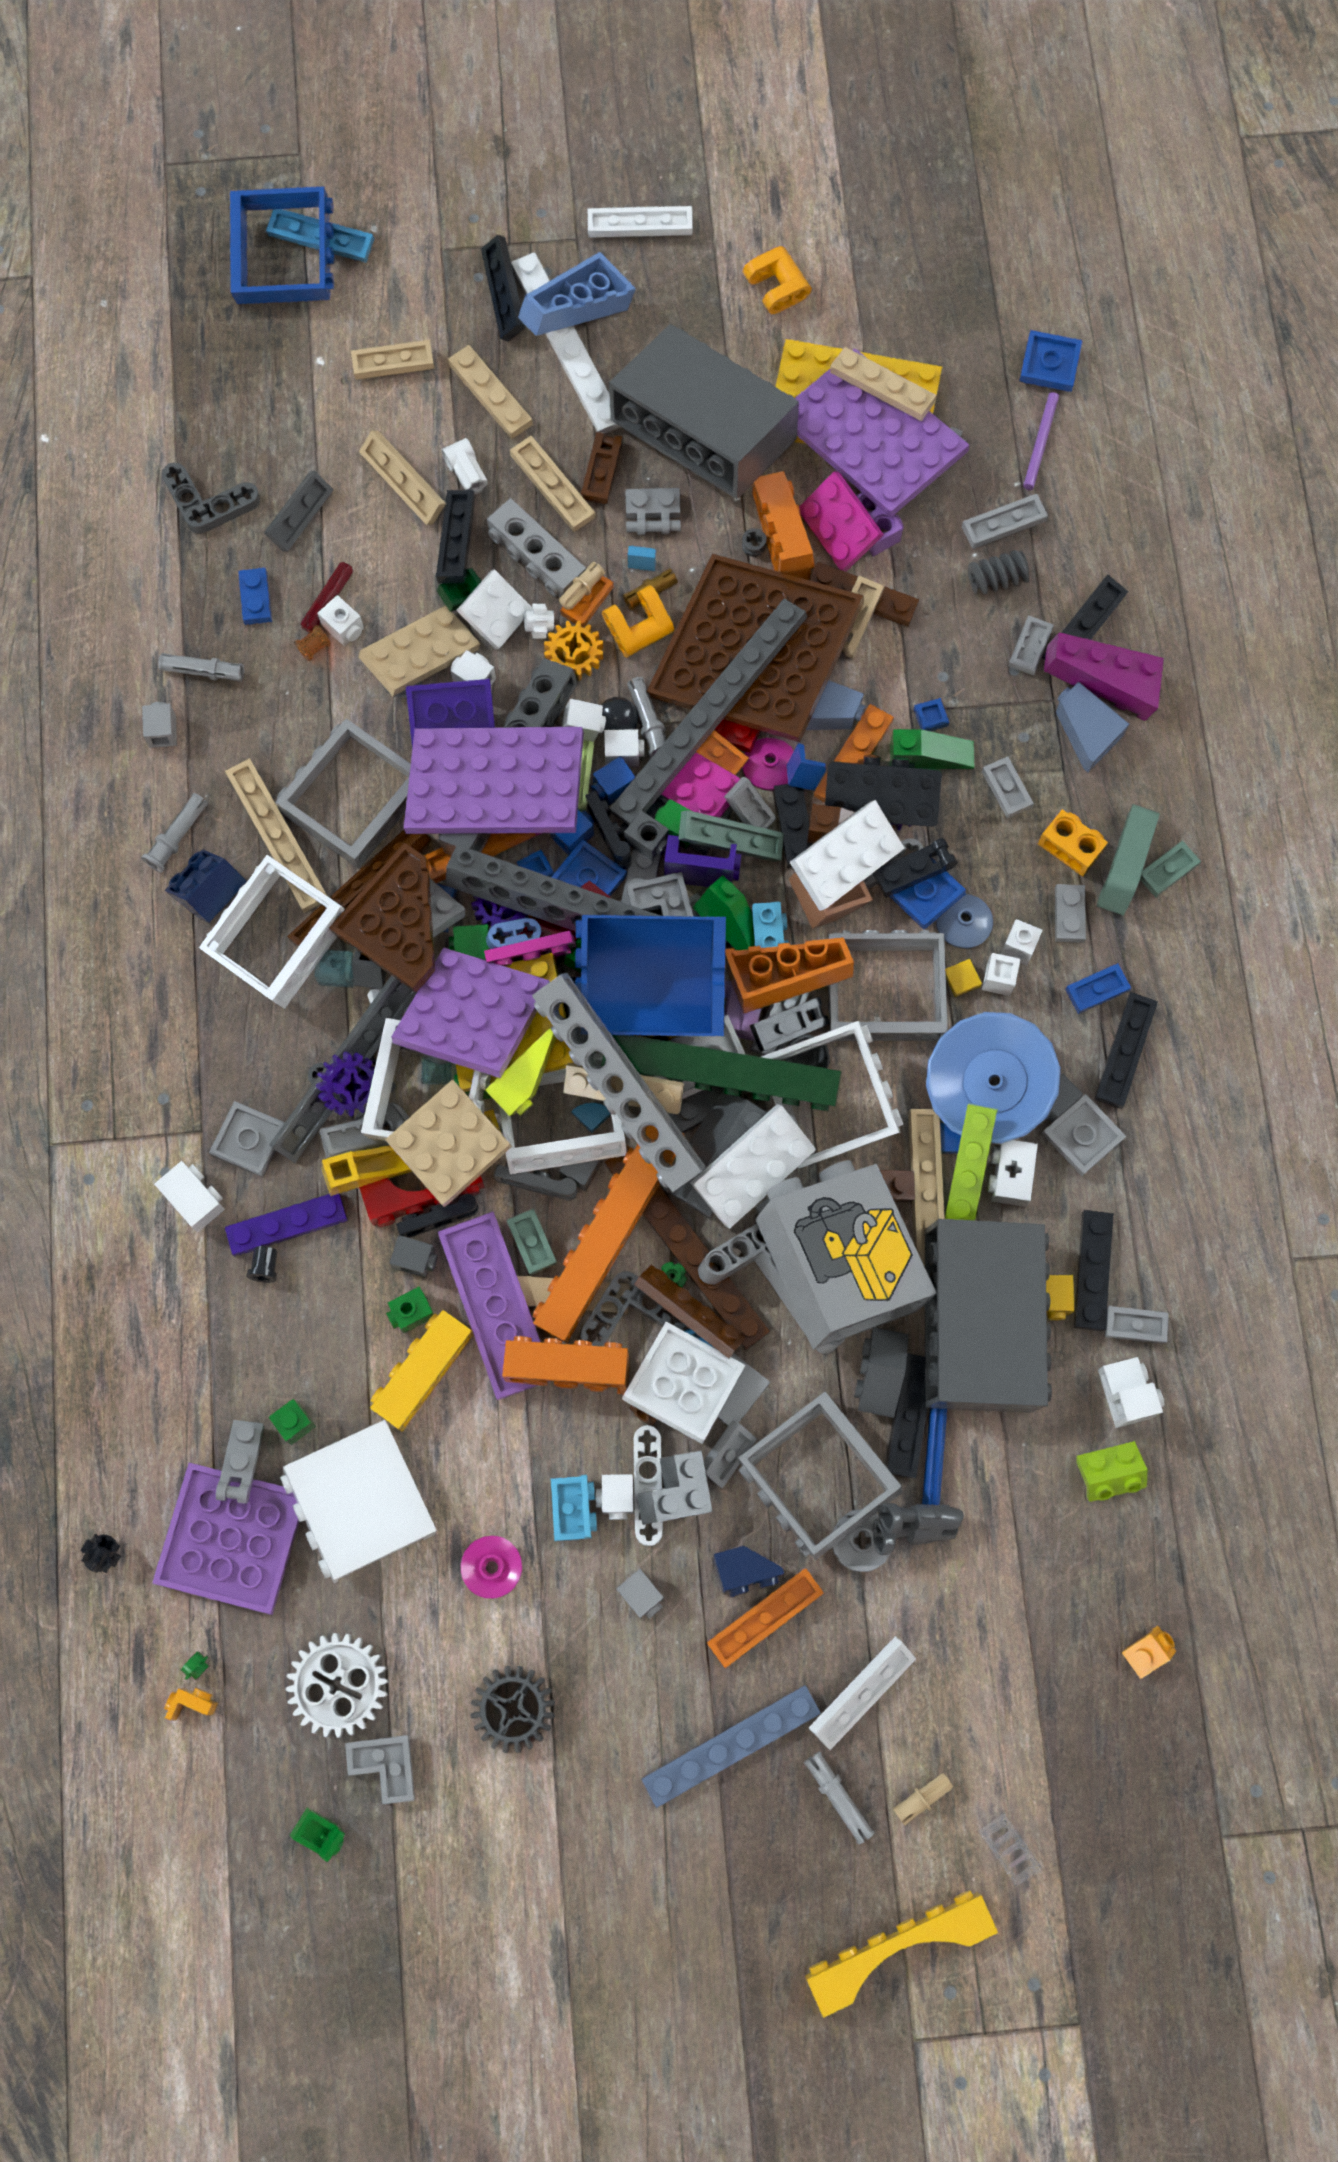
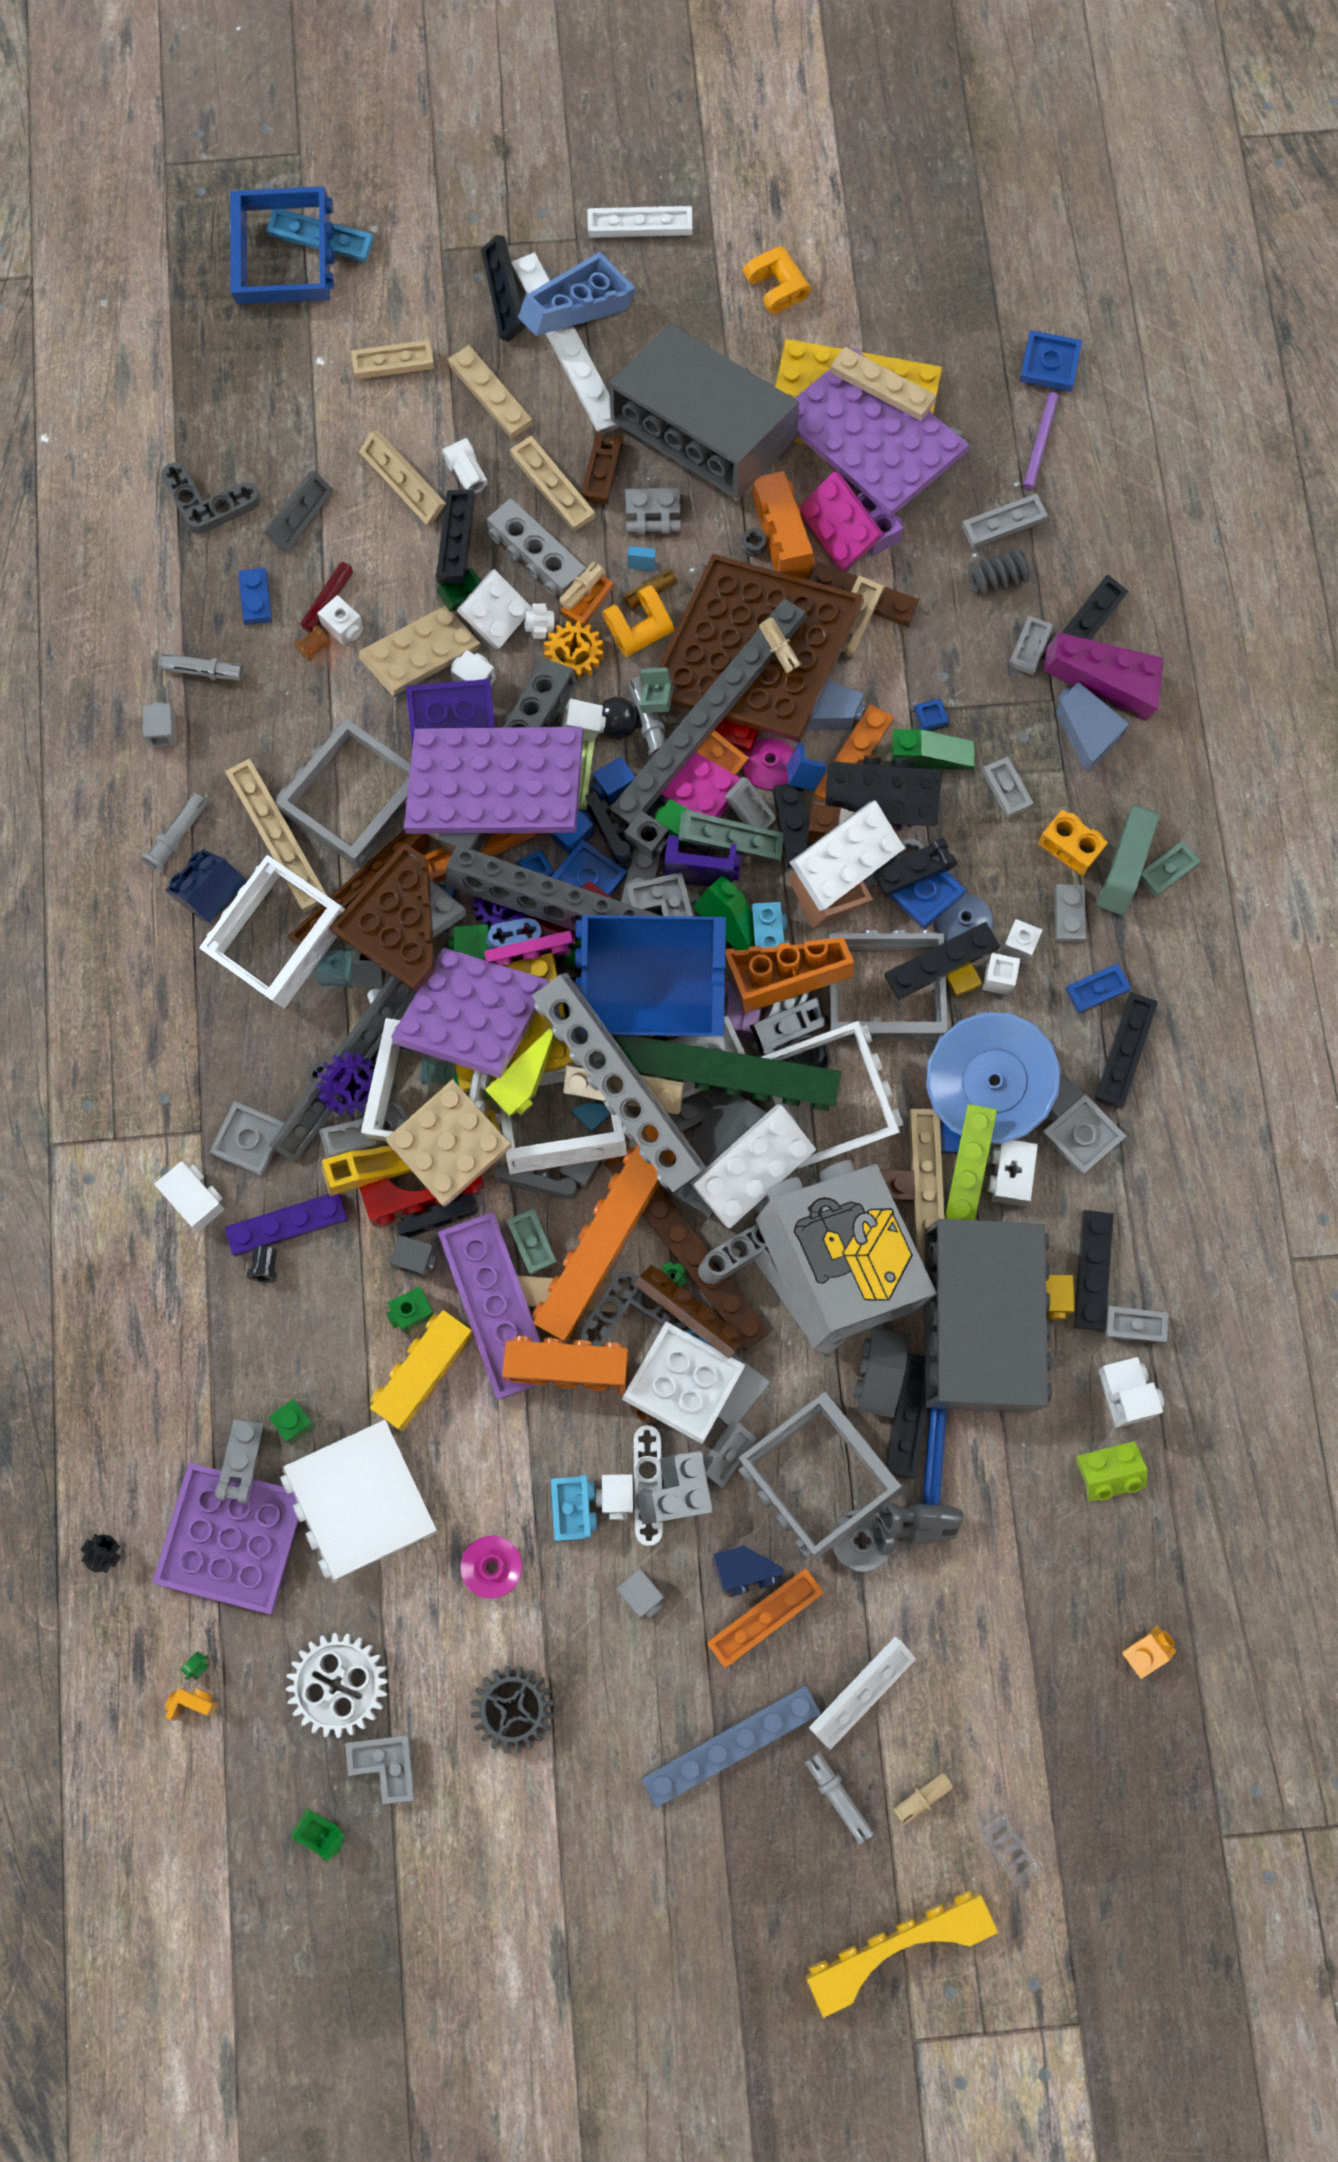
(623, 744): white brick -> none
(656, 690): none -> sand green bracket
(779, 644): none -> tan axle
(941, 960): none -> black plate

